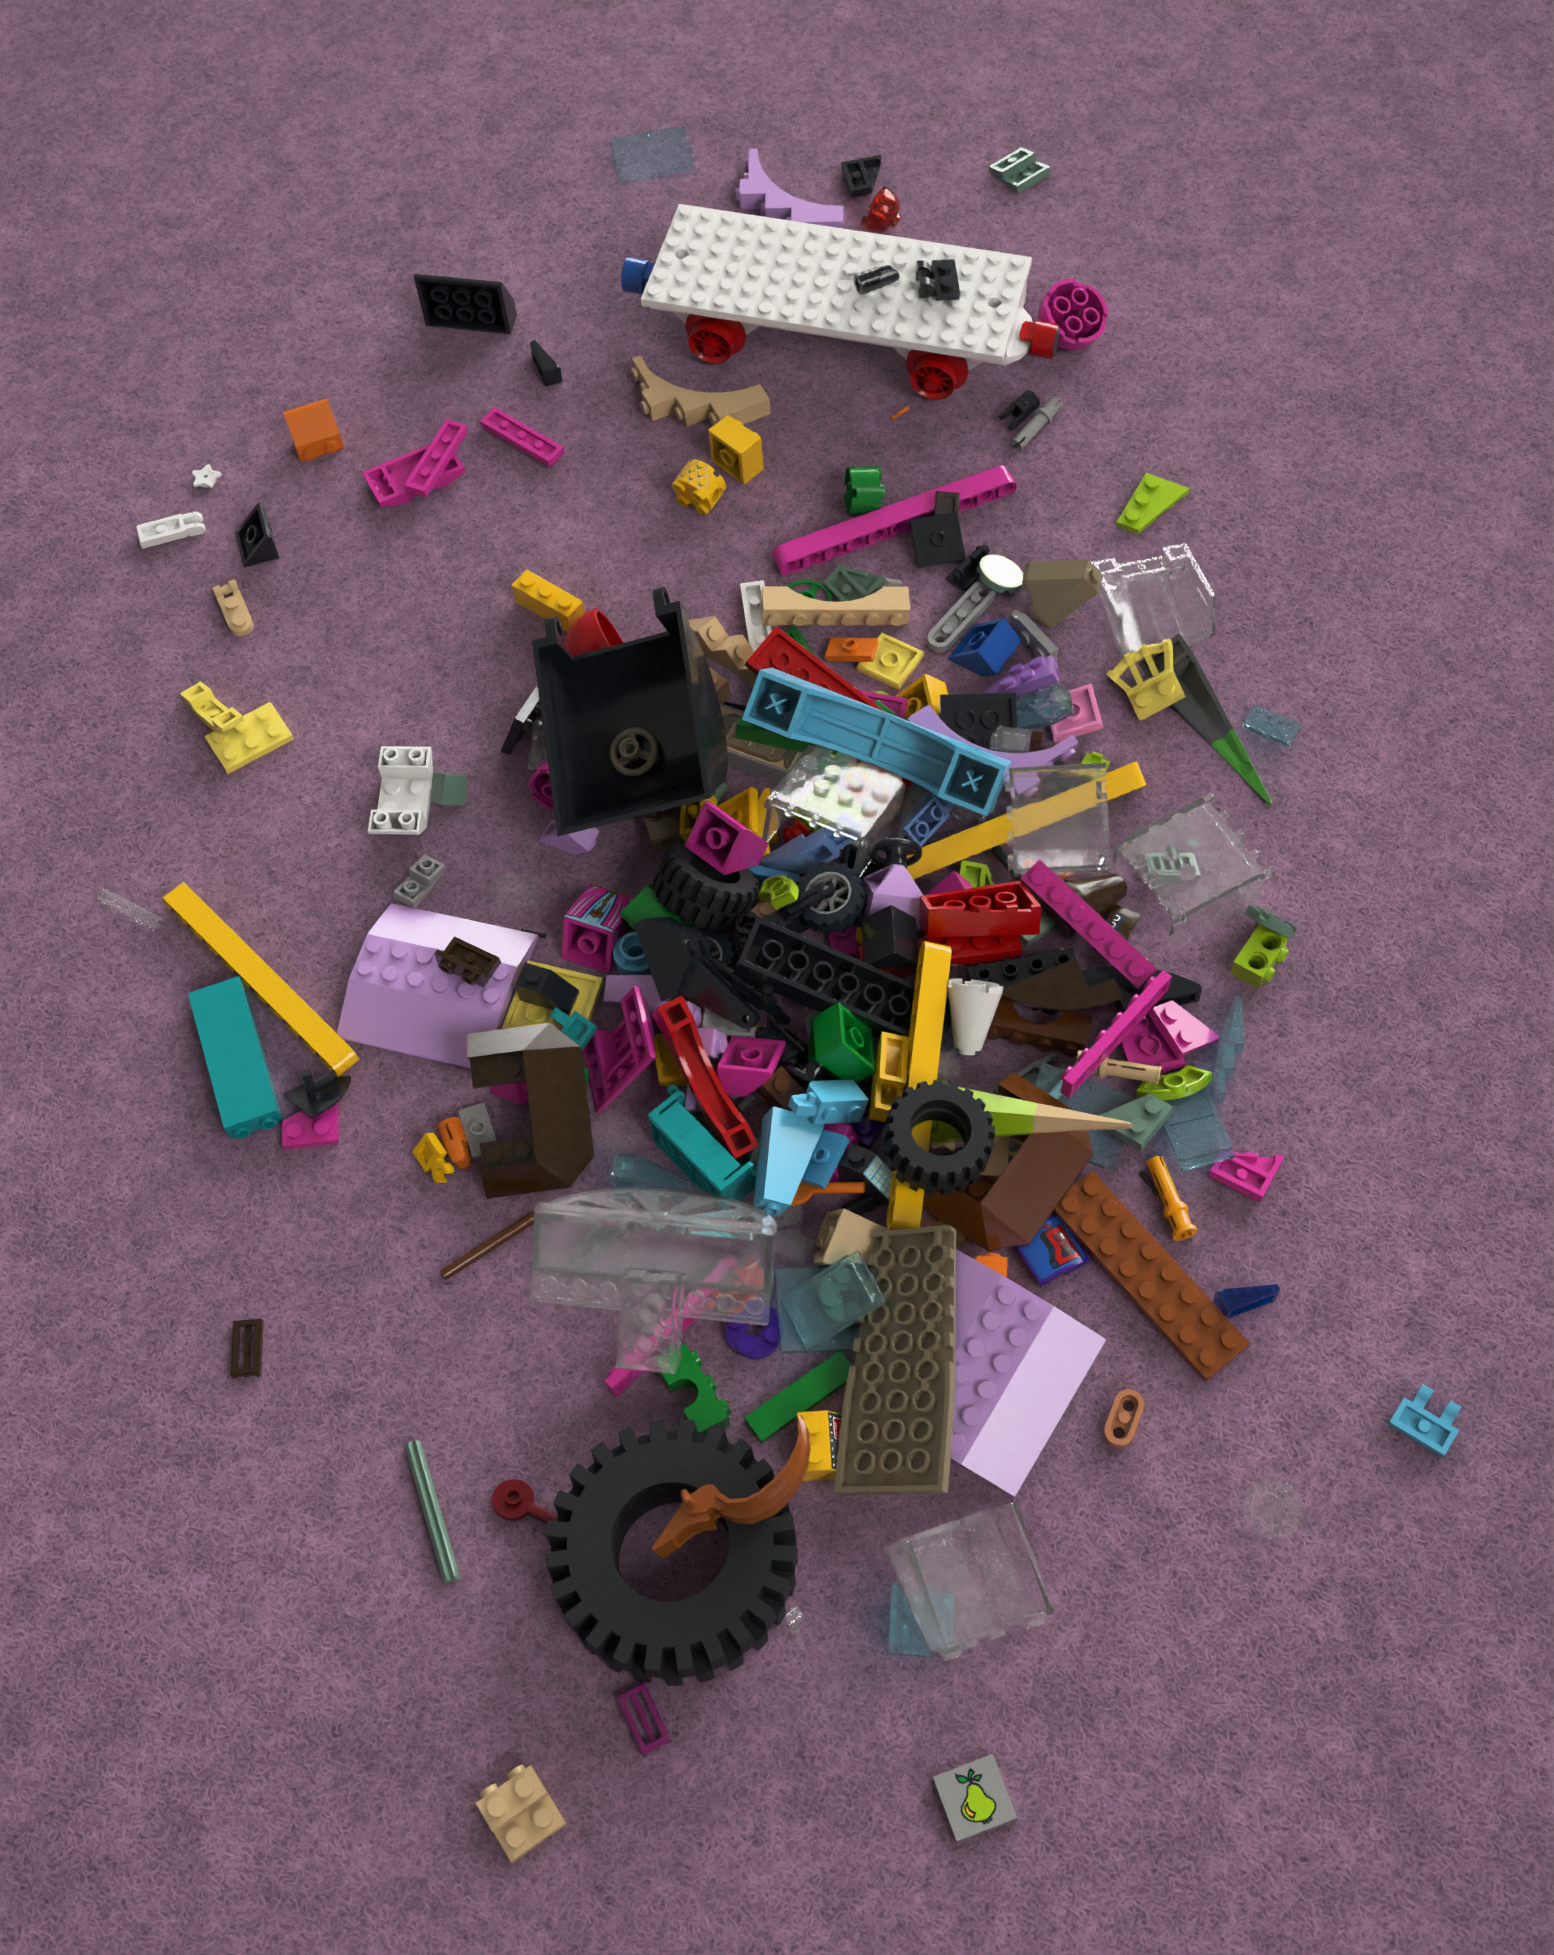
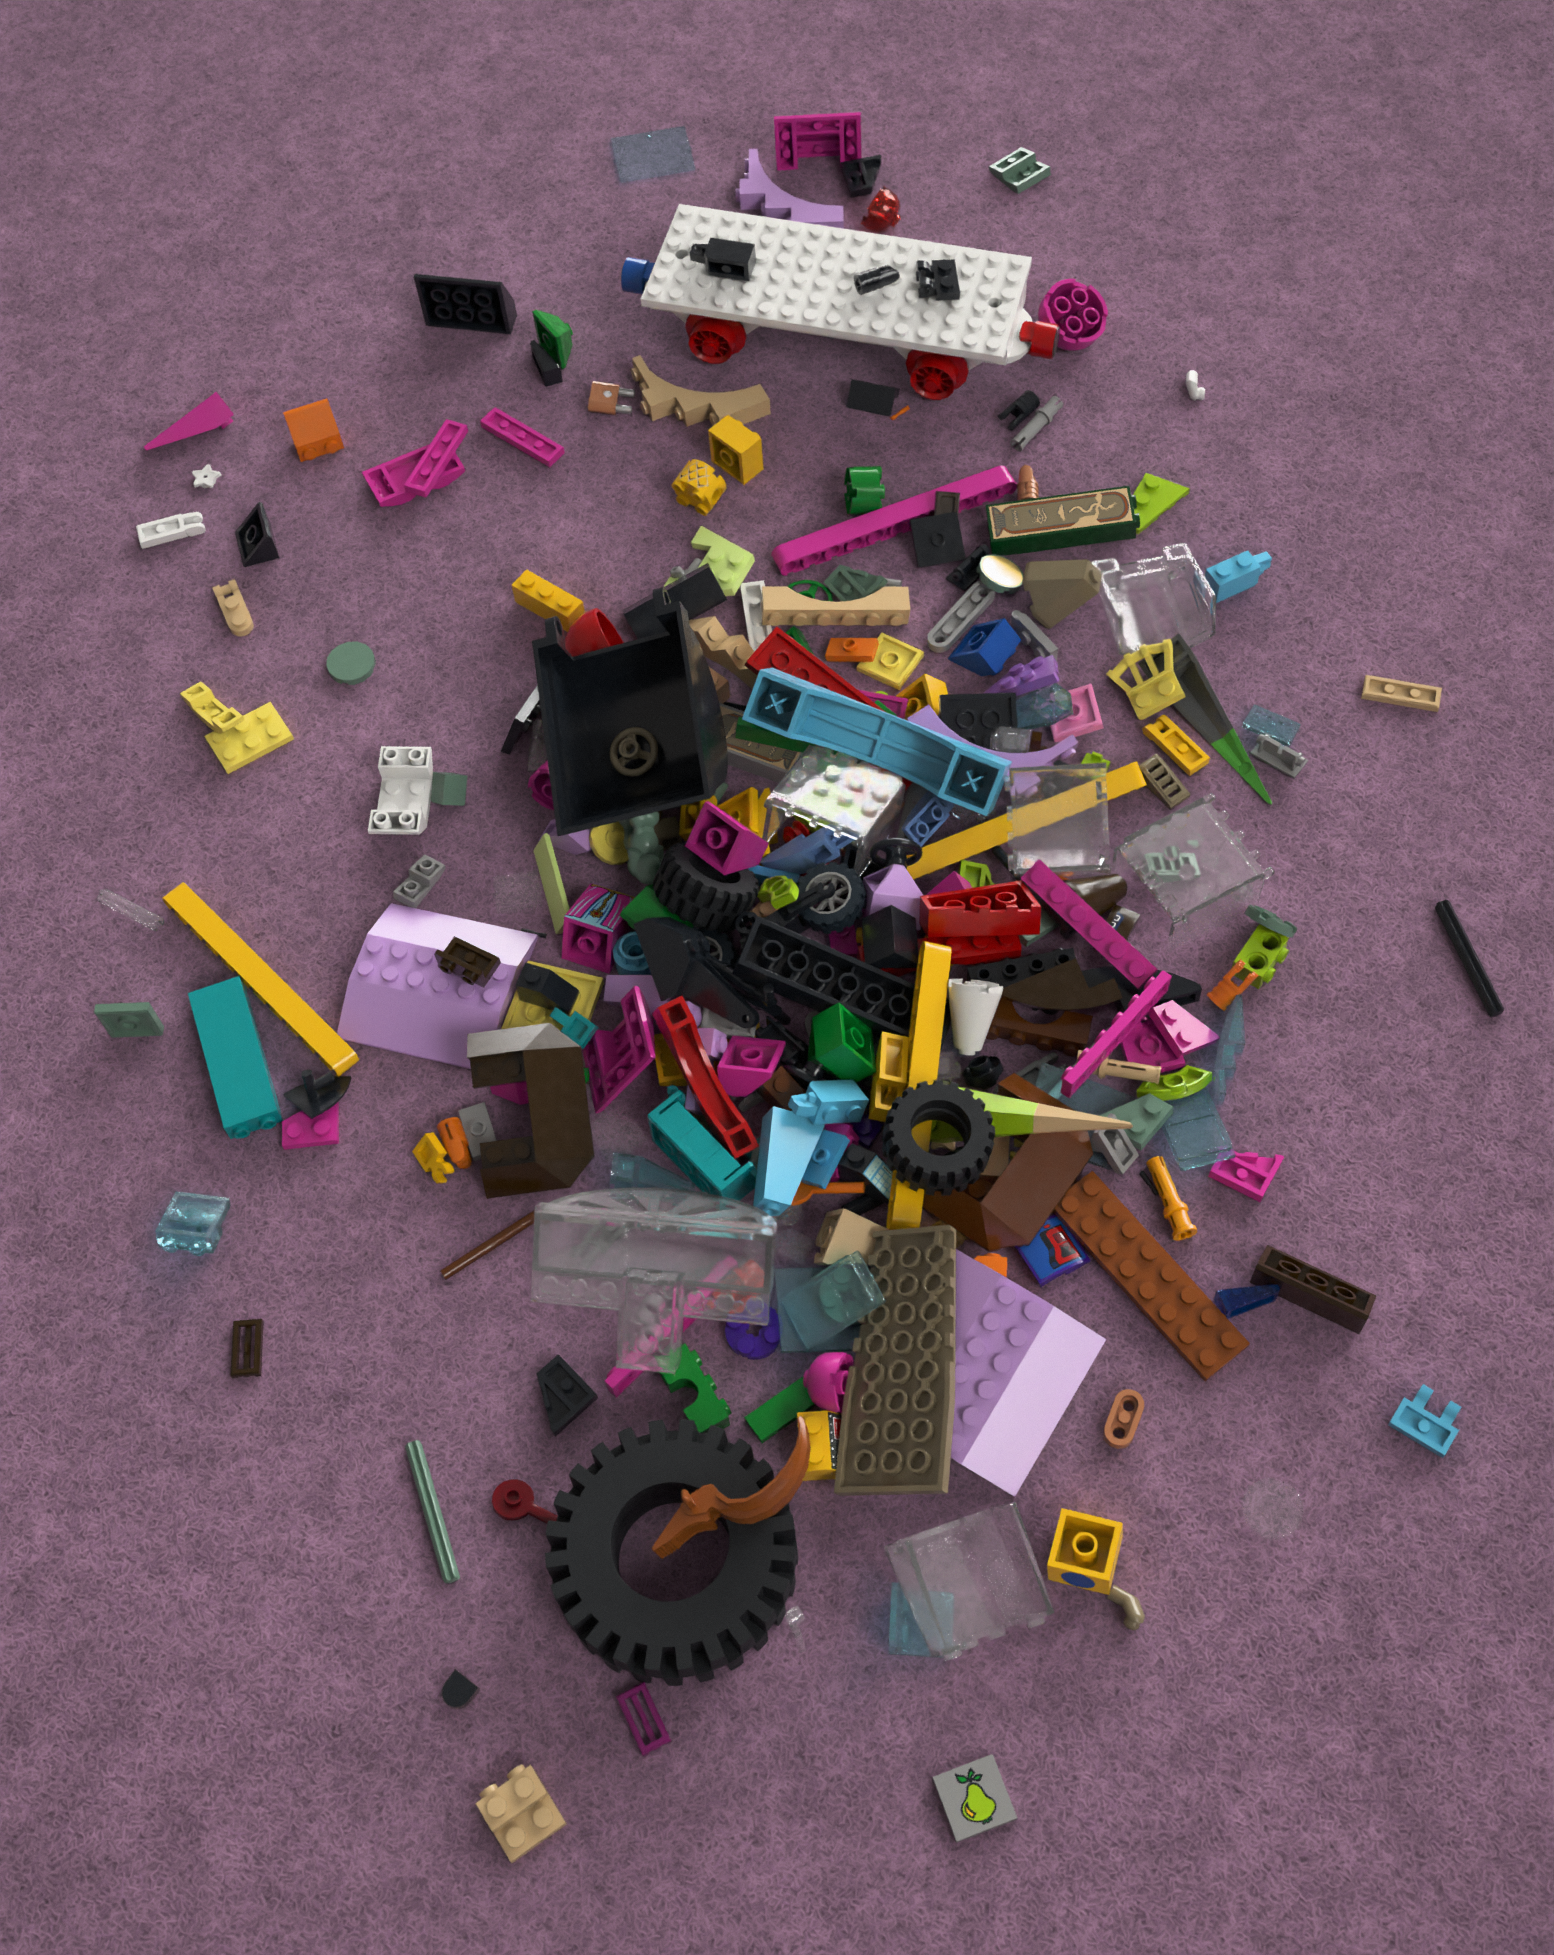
(129, 1019): none -> sand green tile
(192, 1223): none -> clear light blue plate
(204, 417): none -> dark pink wedge
(351, 663): none -> sand green tile
(458, 1691): none -> black tile
(551, 882): none -> yellowish green slope
(553, 336): none -> green slope
(563, 1393): none -> black wing
(605, 398): none -> nougat piece
(608, 843): none -> light yellow tile
(642, 847): none -> sand green animal
(677, 572): none -> light grey arm
(696, 591): none -> black slope
(725, 558): none -> yellowish green wing
(726, 258): none -> black hinge
(816, 137): none -> dark pink slope
(828, 1380): none -> dark pink cylinder
(871, 397): none -> black panel
(983, 1072): none -> black plate
(1027, 486): none -> nougat hinge
(1062, 521): none -> brick
(1085, 1551): none -> yellow brick
(1115, 1147): none -> light grey slope
(1131, 1606): none -> dark tan arm
(1161, 768): none -> dark tan slope
(1176, 745): none -> yellow plate
(1191, 383): none -> white arm
(1227, 989): none -> orange hinge
(1236, 574): none -> medium azure hinge
(1278, 756): none -> light grey hinge
(1314, 1289): none -> dark brown slope
(1401, 693): none -> tan tile
(1469, 958): none -> black axle

